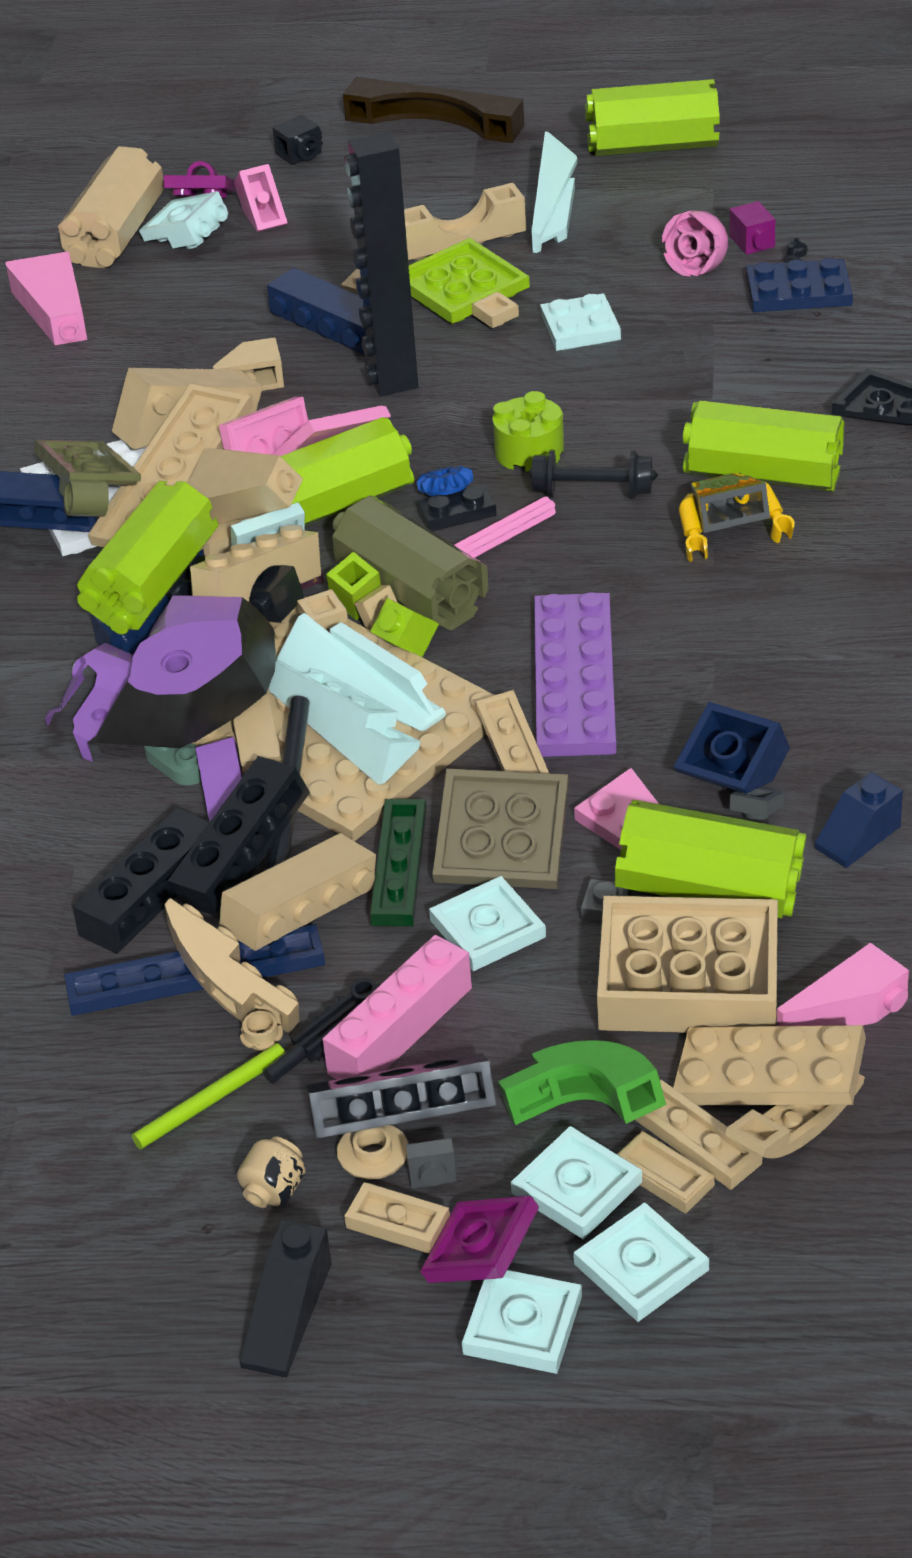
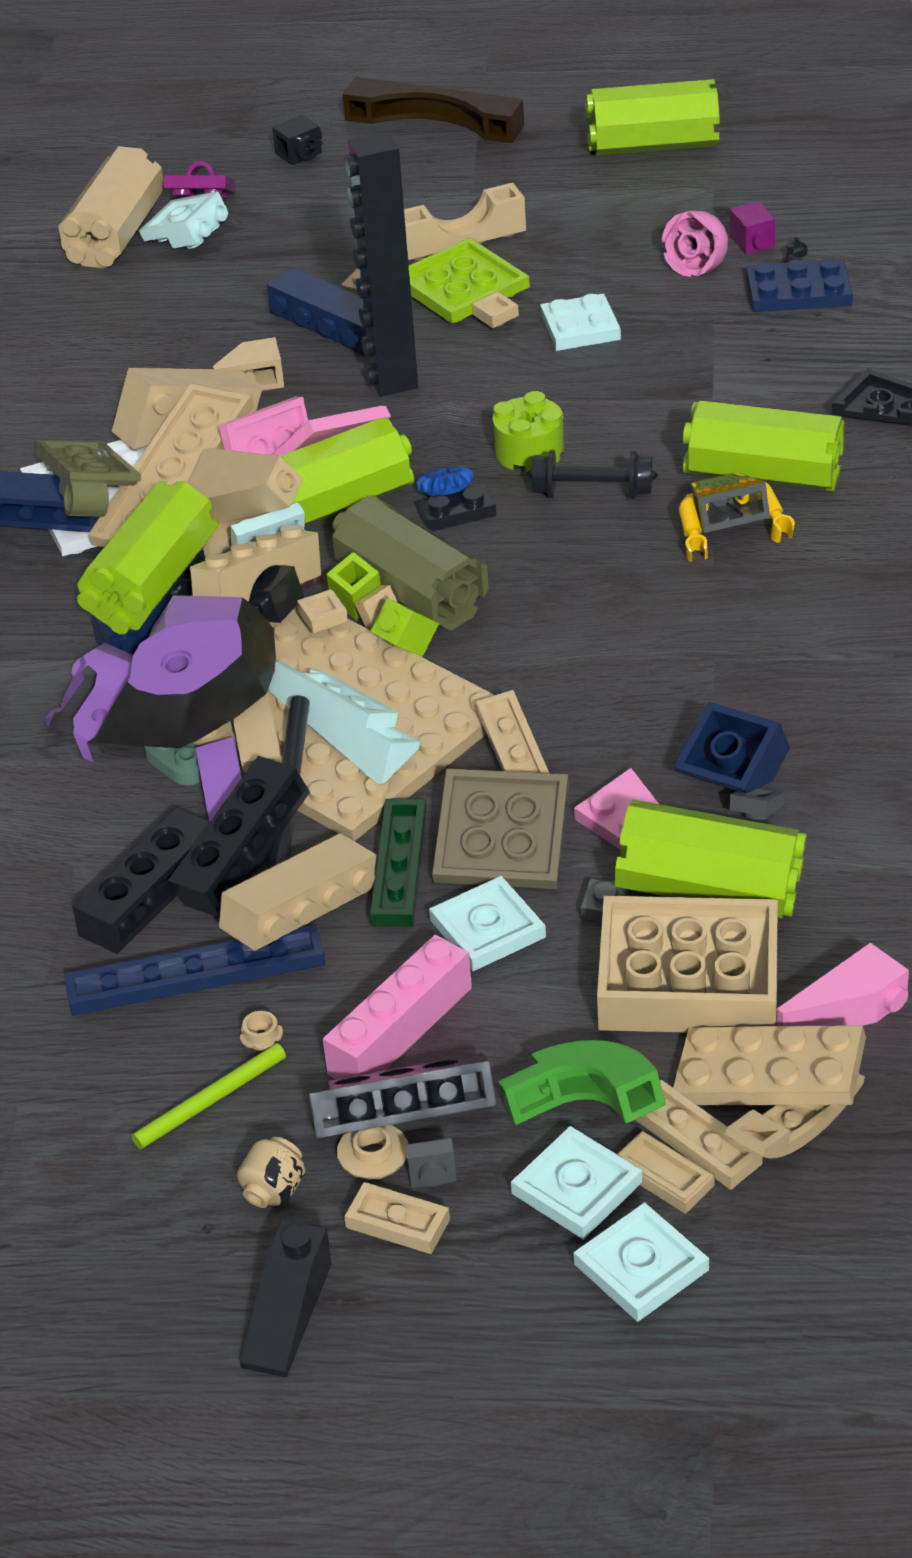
(49, 295): bright pink slope -> none
(216, 965): tan slope -> none
(260, 198): bright pink slope -> none
(309, 1039): black piece -> none
(362, 666): light aqua wedge -> none
(479, 1239): magenta plate -> none
(508, 527): bright pink axle -> none
(523, 1321): light aqua plate -> none
(554, 193): light aqua wedge -> none
(574, 675): medium lavender plate -> none
(861, 819): dark blue slope -> none

